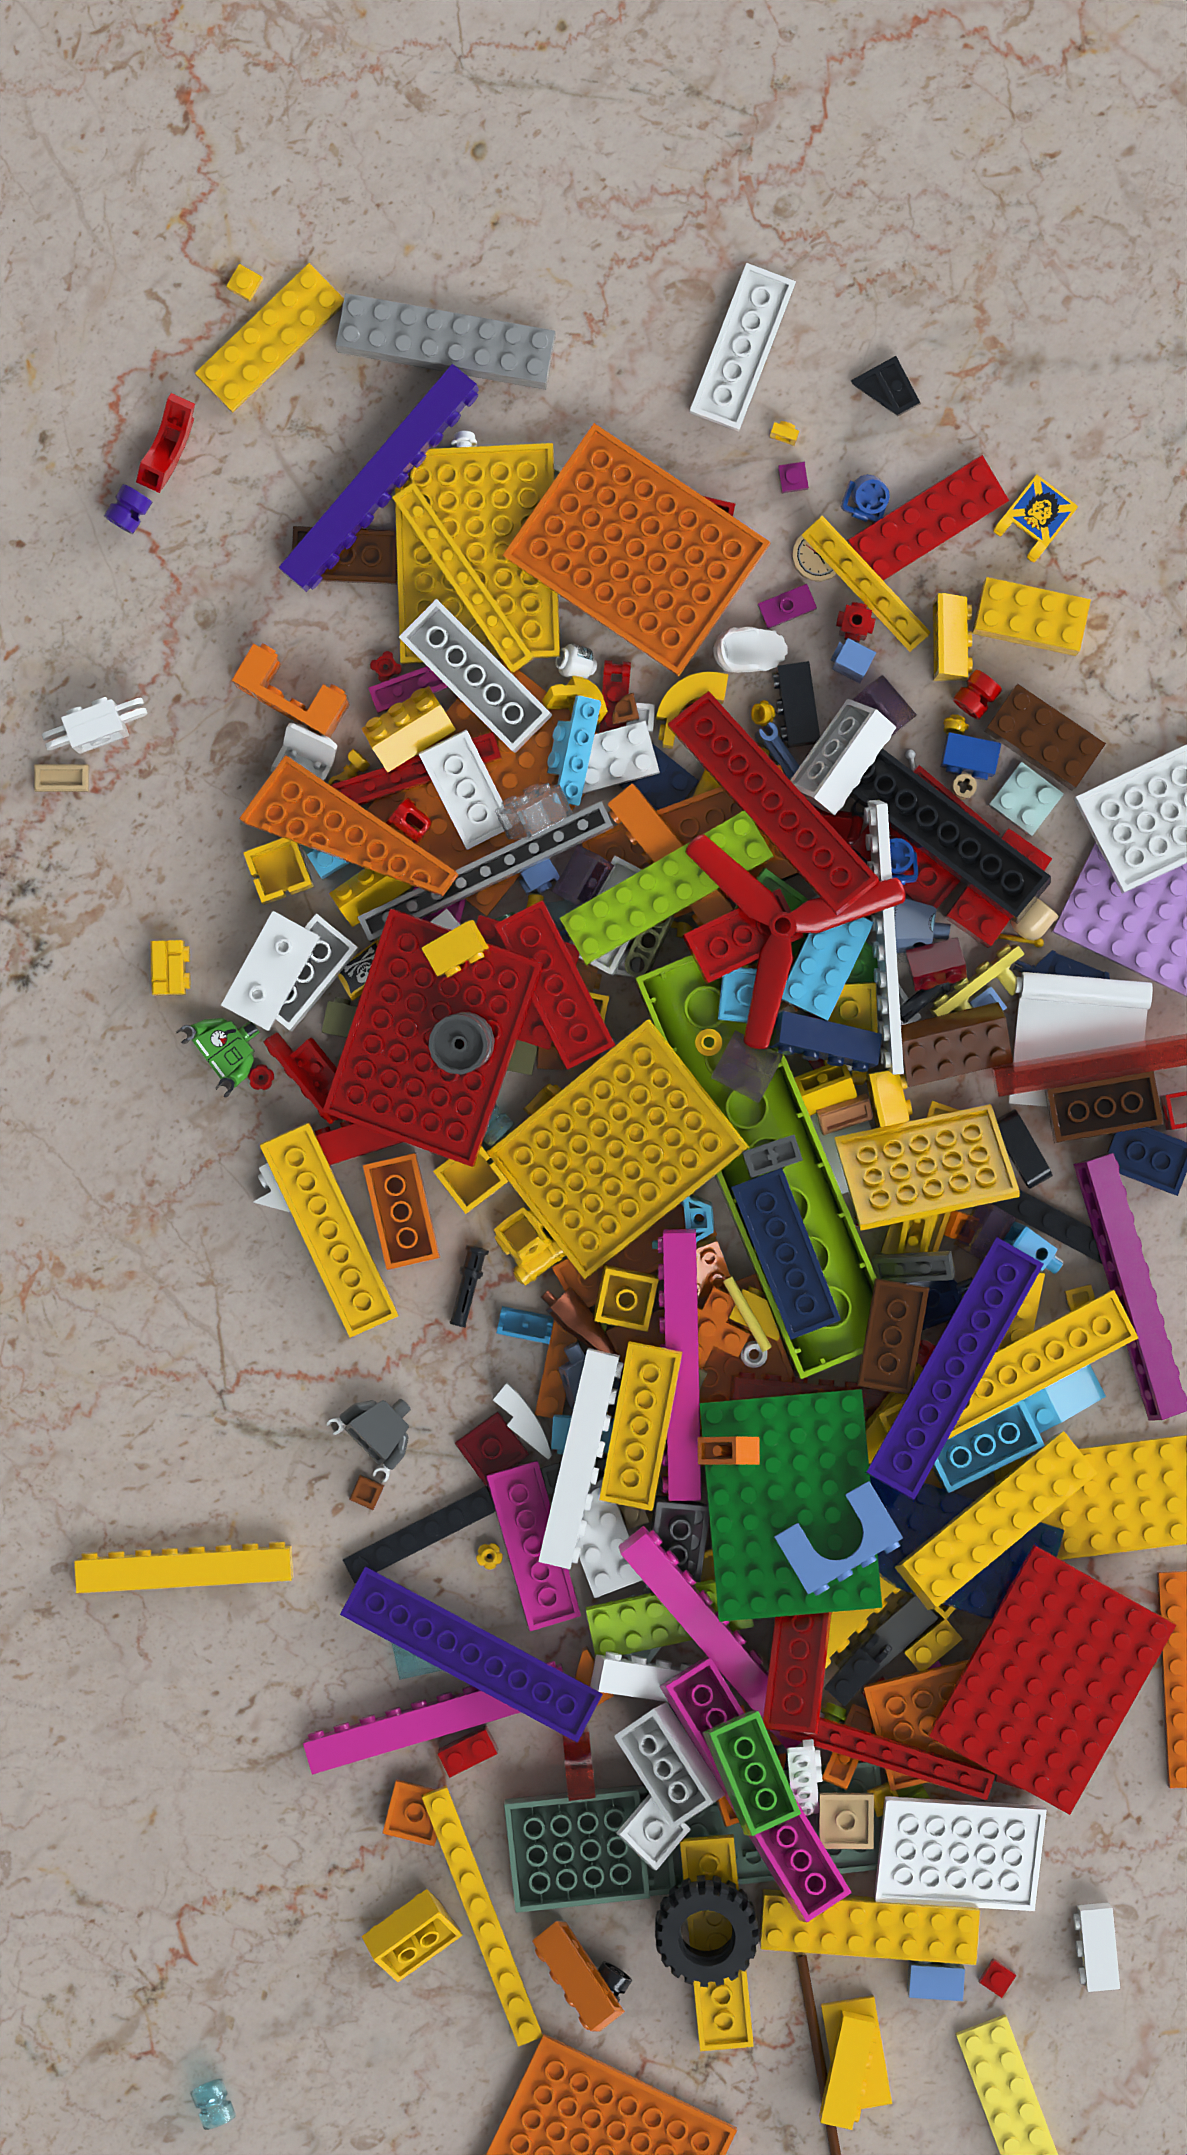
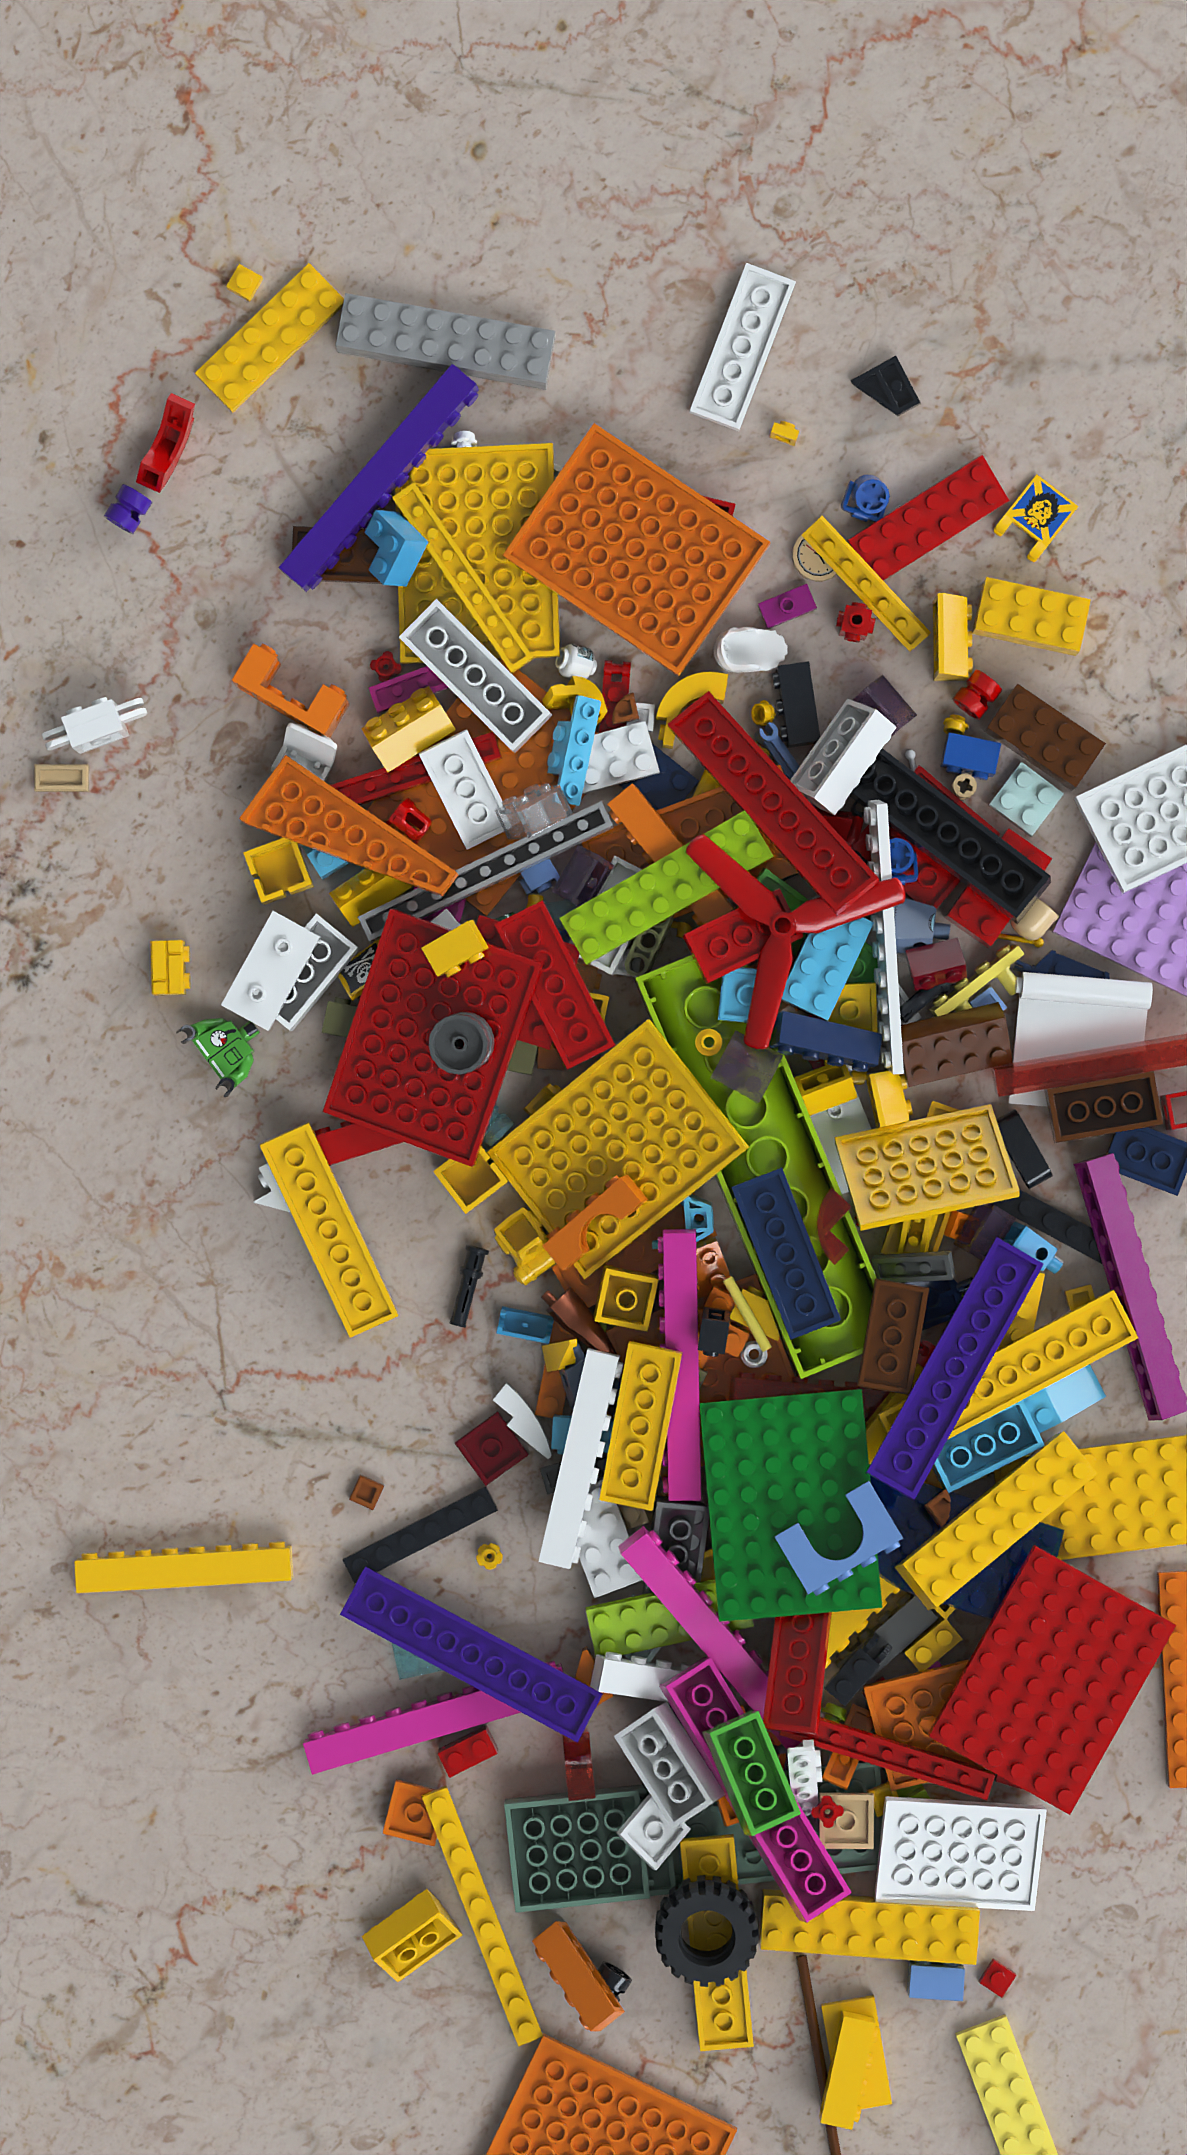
(210, 2095): clear light blue wheel -> none
(254, 1075): red plate -> none
(307, 1067): red bracket -> none
(357, 761): yellow piece -> none
(378, 1431): dark grey torso -> none
(398, 548): none -> dark azure brick
(401, 1211): orange brick -> none
(523, 1518): dark pink plate -> none
(559, 1354): none -> yellow slope
(570, 1242): none -> orange arch
(714, 1331): none -> black brick
(728, 1450): orange slope -> none
(772, 1156): dark grey hinge -> none
(793, 477): magenta plate -> none
(827, 1803): none -> red plate
(830, 1211): none -> clear red brick
(844, 1114): nougat tile -> none
(852, 660): medium blue brick -> none
(939, 1508): none -> dark orange tile
(1097, 1947): white brick -> none

